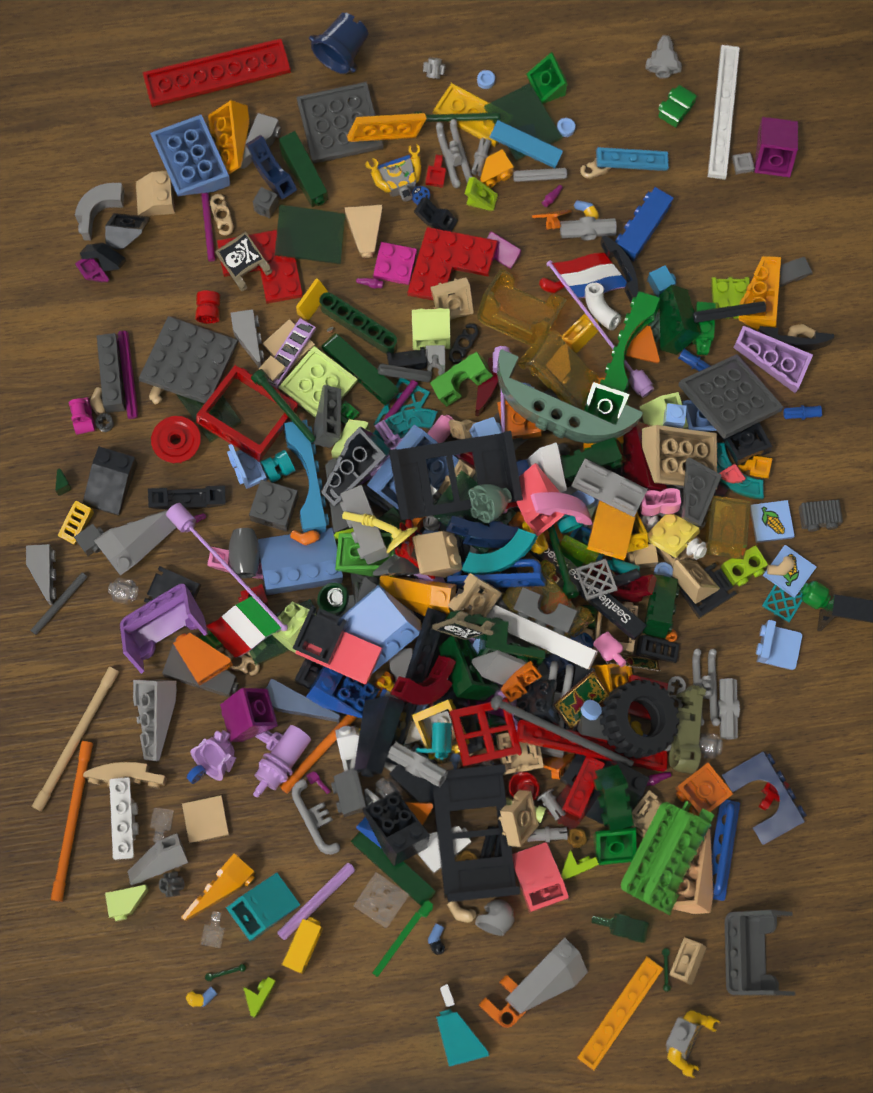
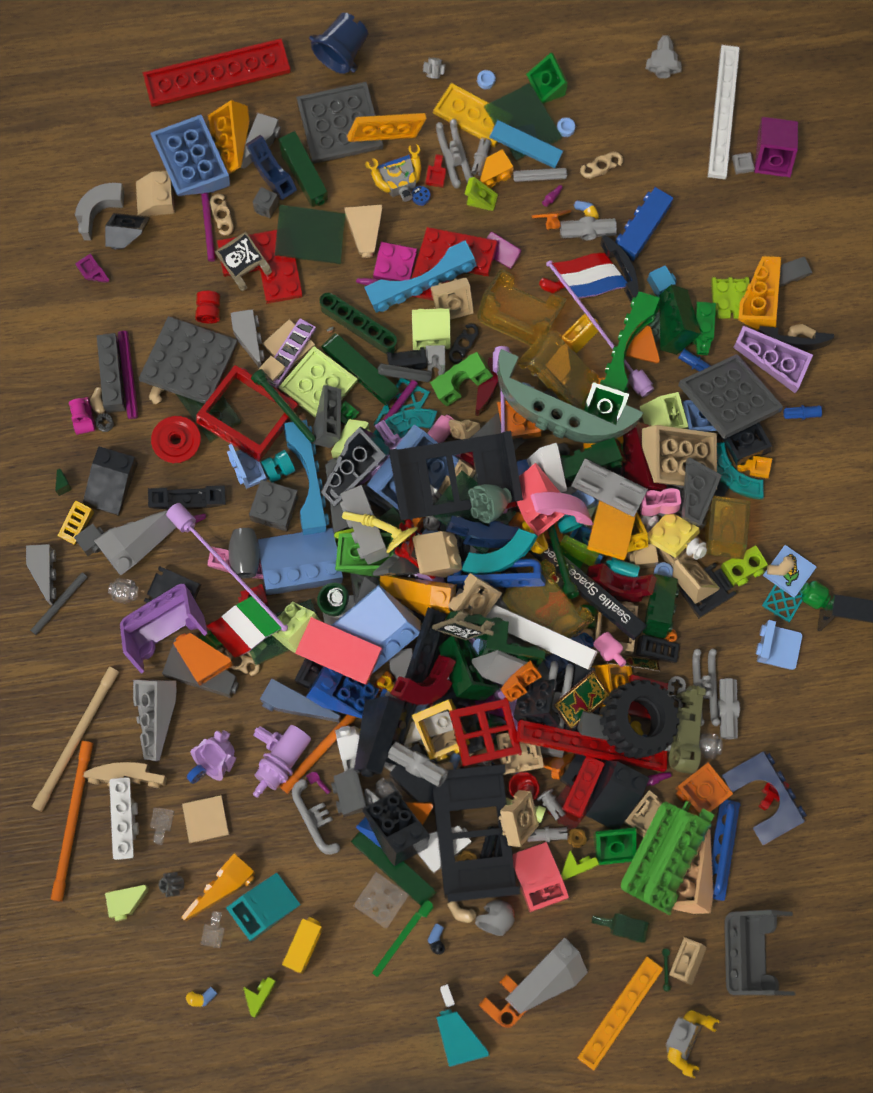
(107, 256): black slope -> none
(161, 857): light grey slope -> none
(209, 977): dark green hinge -> none
(248, 714): magenta slope -> none
(305, 538): orange arm -> none
(311, 300): yellow slope -> none
(316, 901): lavender axle -> none
(321, 631): black container -> none
(388, 293): none -> dark azure arch
(435, 217): black slope -> none
(440, 740): teal piece -> none
(460, 117): dark green piece -> none
(485, 428): light blue brick -> none
(497, 702): dark grey bar -> none
(529, 605): dark grey arch -> none
(591, 710): light blue tile -> none
(599, 308): white cylinder -> none
(600, 591): light grey window -> none
(613, 798): dark green wedge -> none
(625, 578): black arm -> none
(632, 159): dark azure tile -> none
(674, 415): light blue brick -> none
(677, 105): green brick -> none
(729, 311): black axle -> none
(732, 474): coral tile -> none
(771, 521): light blue tile -> none
(820, 514): dark grey brick -> none

